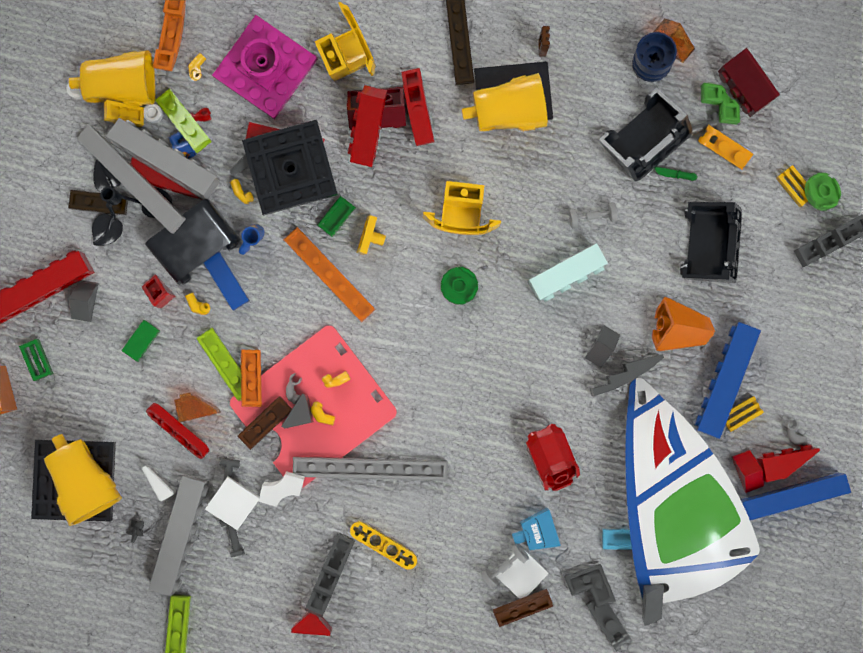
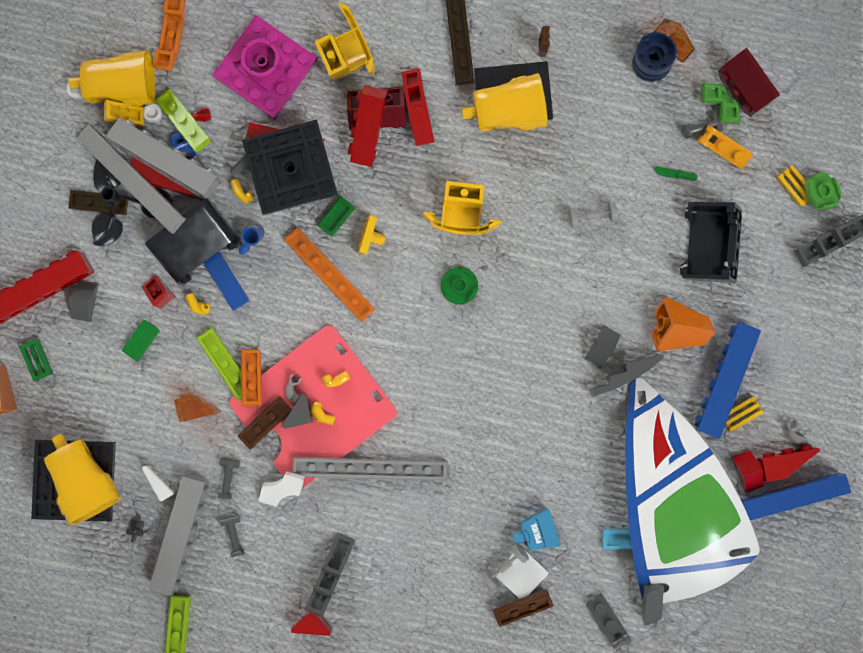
(177, 430): red beam -> none
(194, 67): yellow arm -> none
(232, 503): white tile -> none
(385, 542): yellow beam -> none
(552, 457): red brick -> none
(568, 272): light aqua brick -> none
(593, 580): dark grey tile -> none
(648, 136): black windscreen -> none

